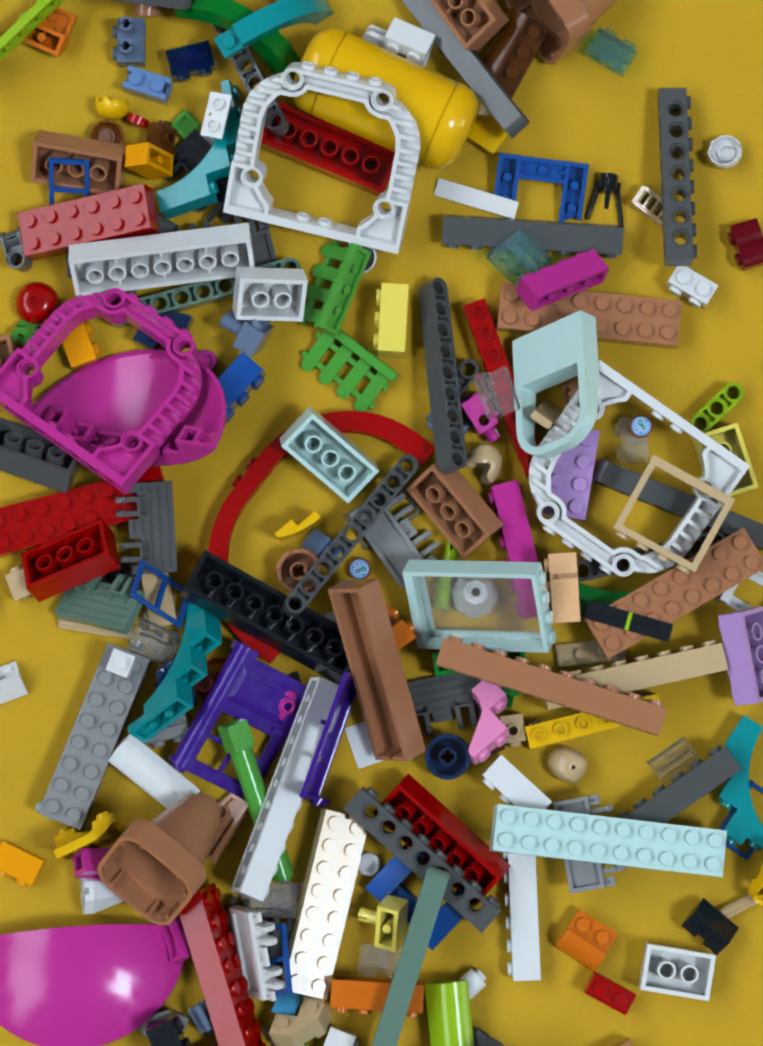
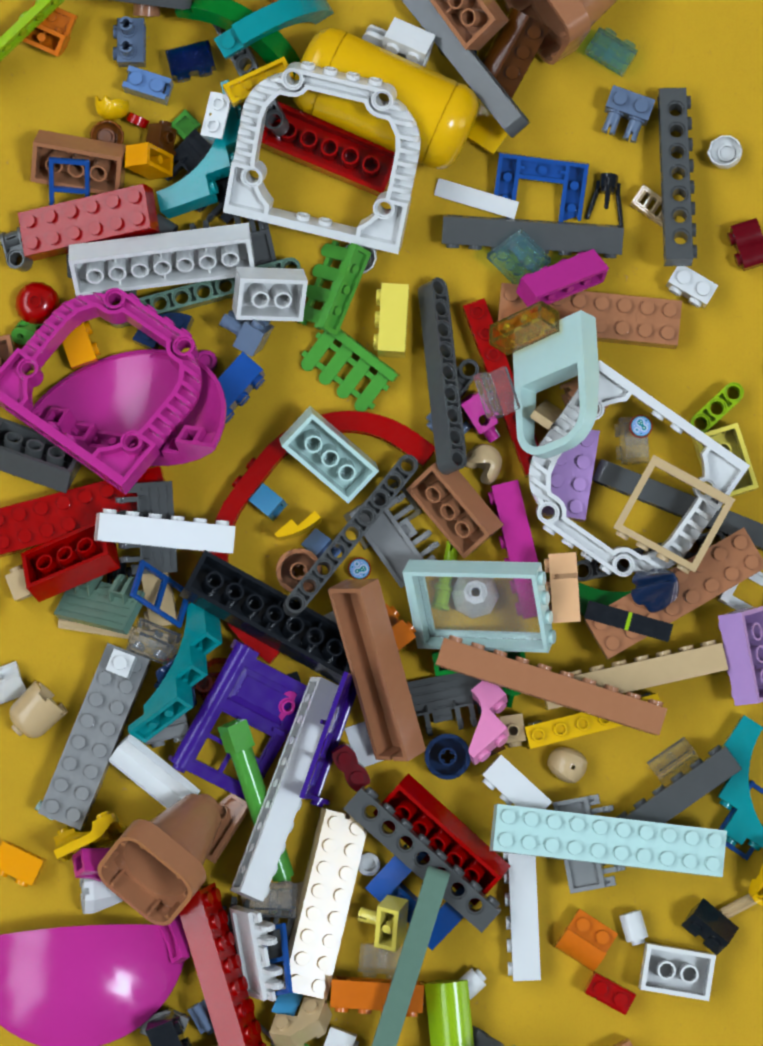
(35, 711): none -> tan cylinder
(164, 532): none -> white brick
(239, 88): none -> yellow plate
(268, 502): none -> dark azure brick
(347, 762): none -> dark red brick
(524, 328): none -> clear yellow brick
(583, 654): tan tile -> none
(628, 106): none -> sand blue brick
(634, 927): none -> white brick
(655, 589): none -> dark blue hat

